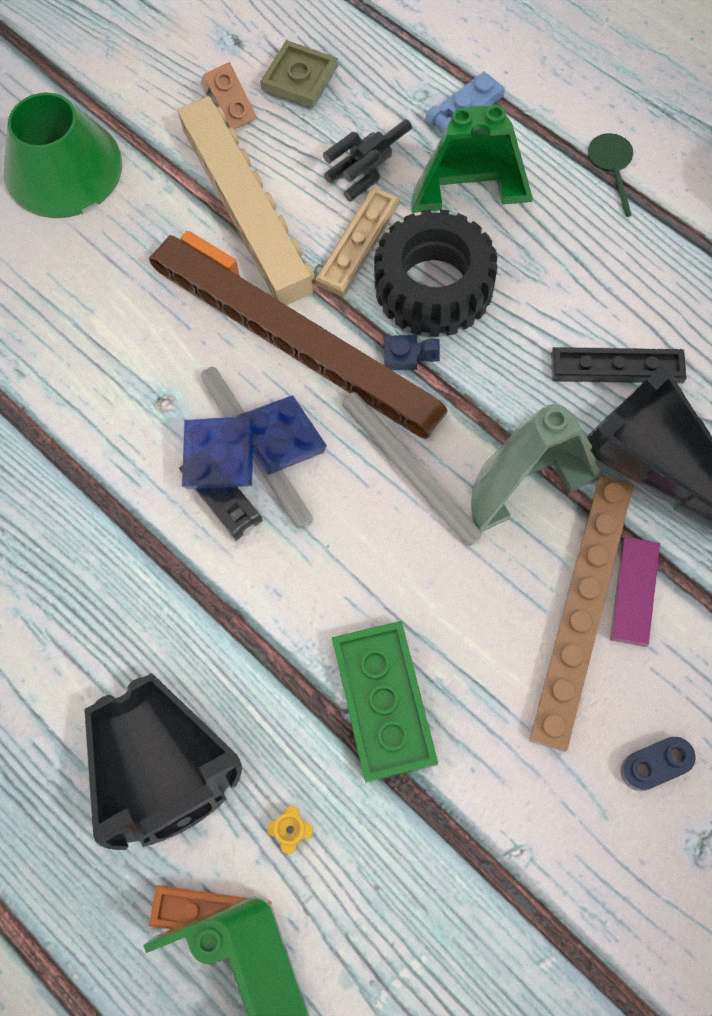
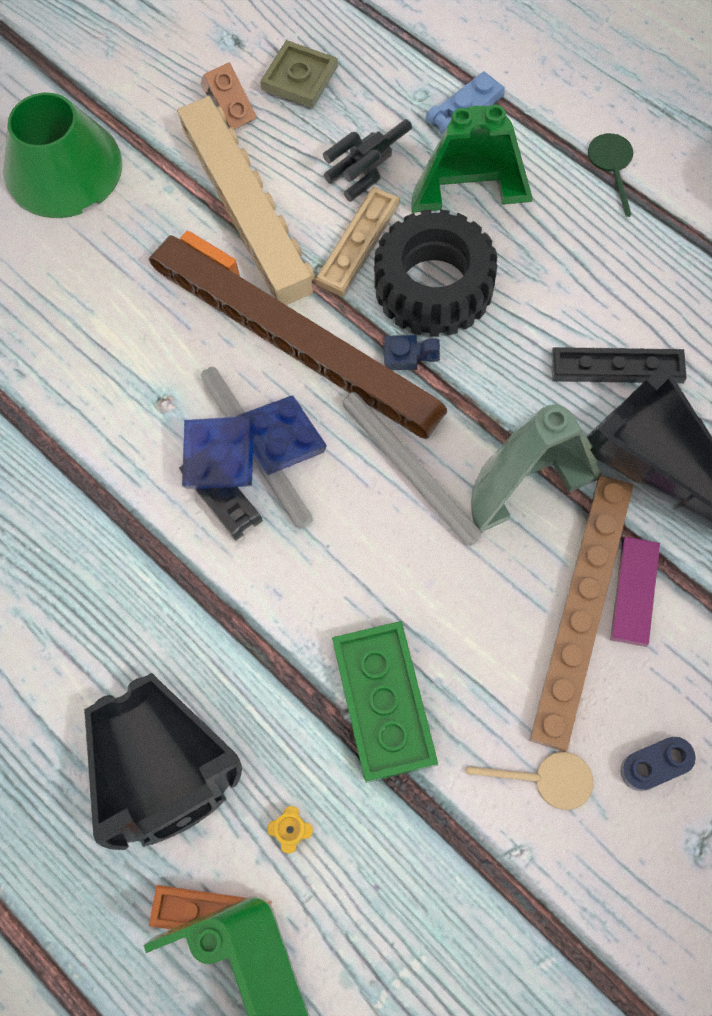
(561, 779): none -> tan piece

